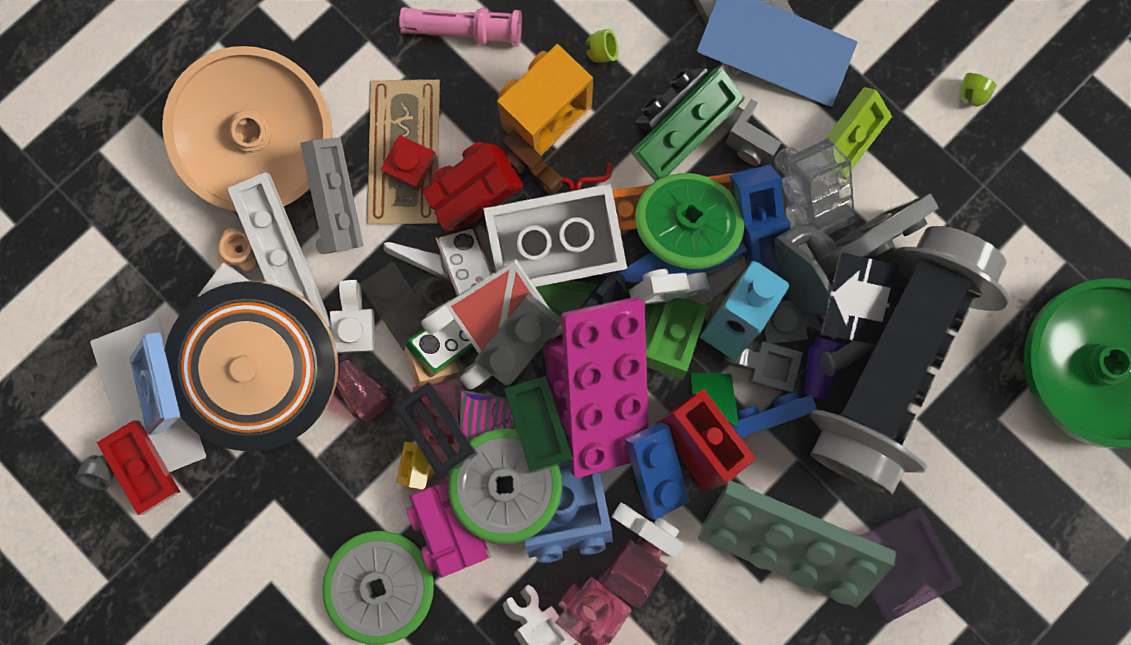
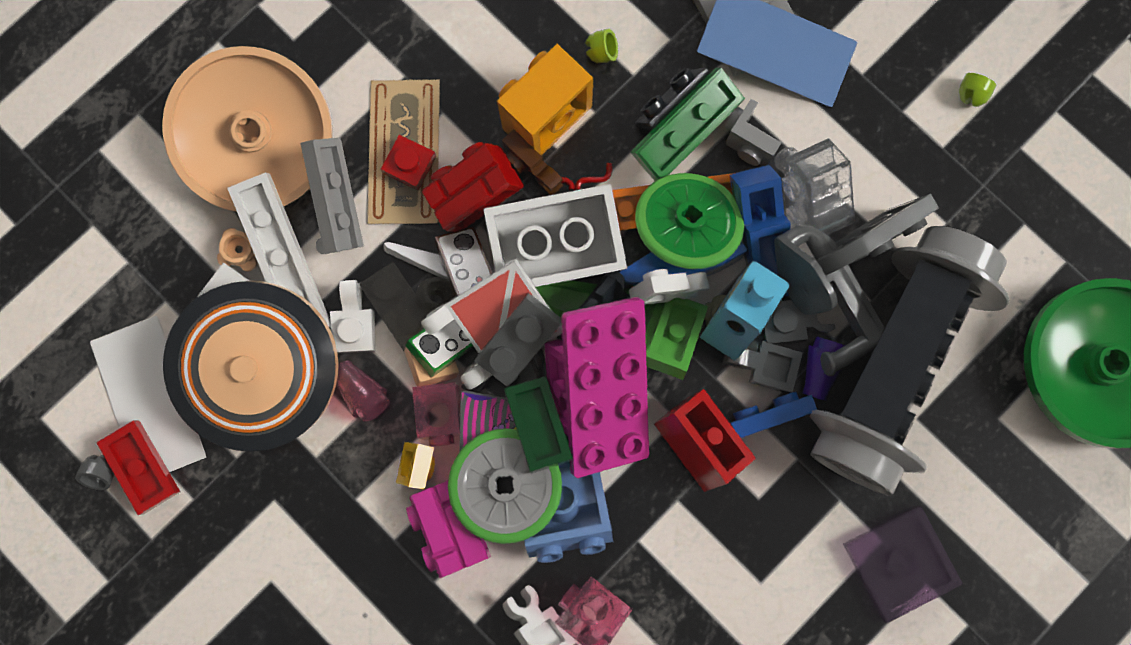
(154, 384): light blue tile -> none
(351, 598): light grey wheel -> none
(455, 459): black tile -> none
(480, 25): bright pink pin -> none
(635, 572): clear pink brick -> none
(657, 470): blue plate -> none
(659, 534): white plate -> none
(721, 391): green sticker -> none
(795, 545): sand green plate -> none
(859, 299): black sticker -> none
(860, 125): lime plate -> none

